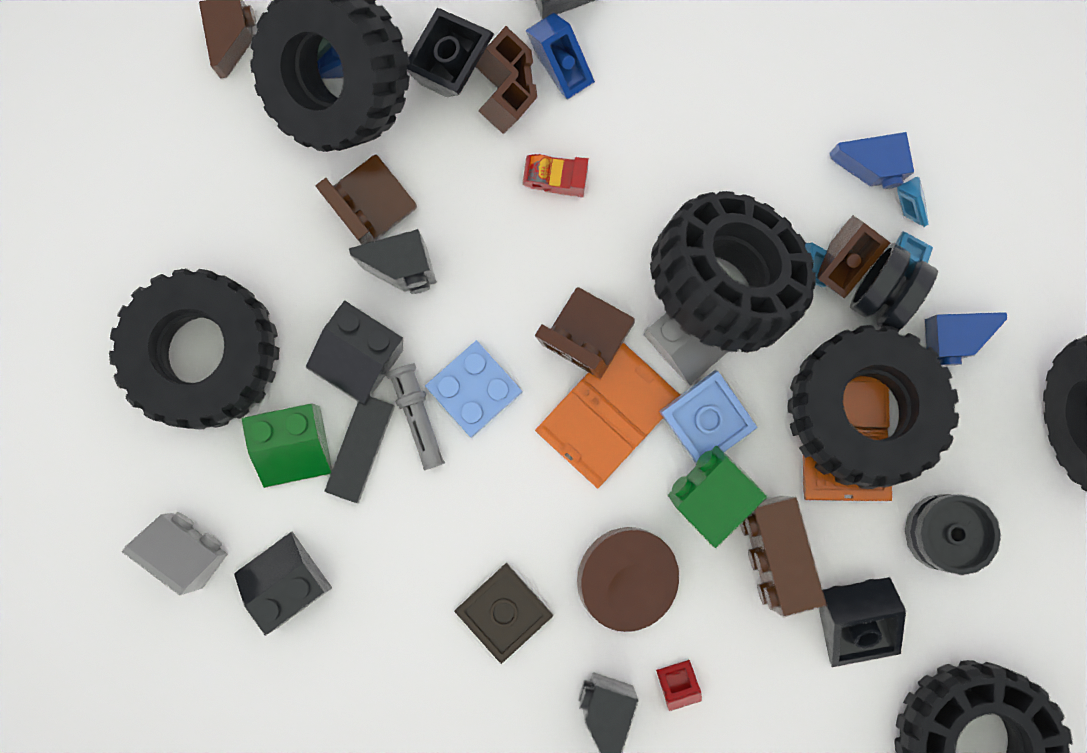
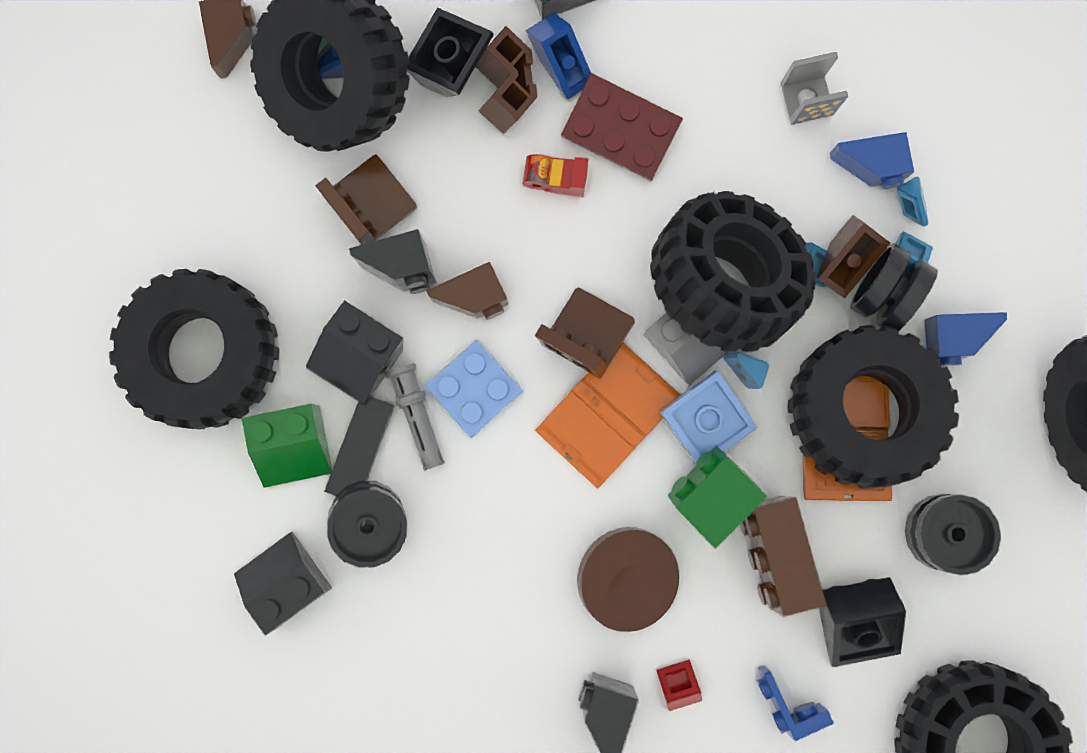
(176, 553): light grey slope -> none
(369, 544): none -> black wheel
(472, 293): none -> reddish brown slope
(503, 613): dark brown tile -> none
(621, 127): none -> dark red plate
(748, 369): none -> dark azure slope
(807, 717): none -> blue bracket
(810, 75): none -> light grey piece

